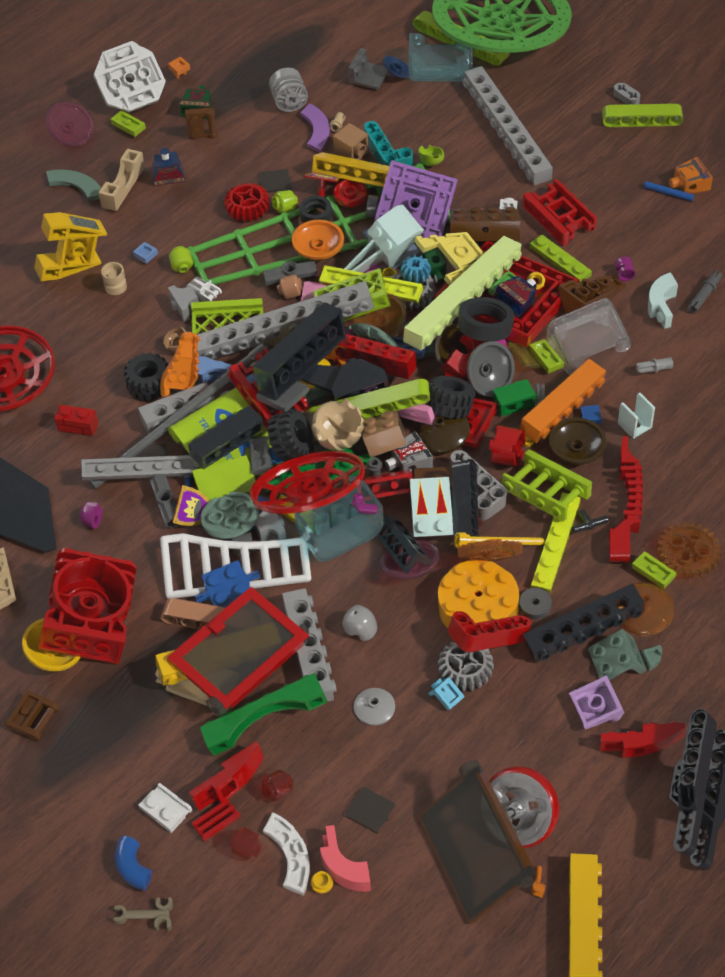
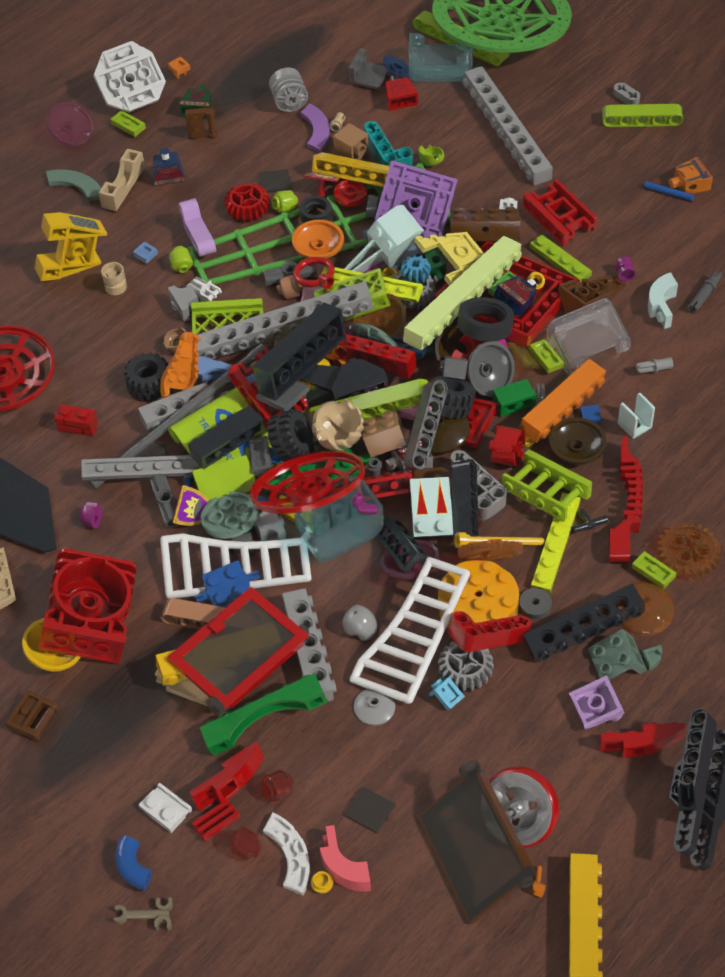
(196, 227): none -> lavender beam
(324, 280): none -> red piece
(392, 628): none -> white bar
(400, 93): none -> red torso
(419, 431): none -> dark grey beam
(453, 367): none -> dark grey brick

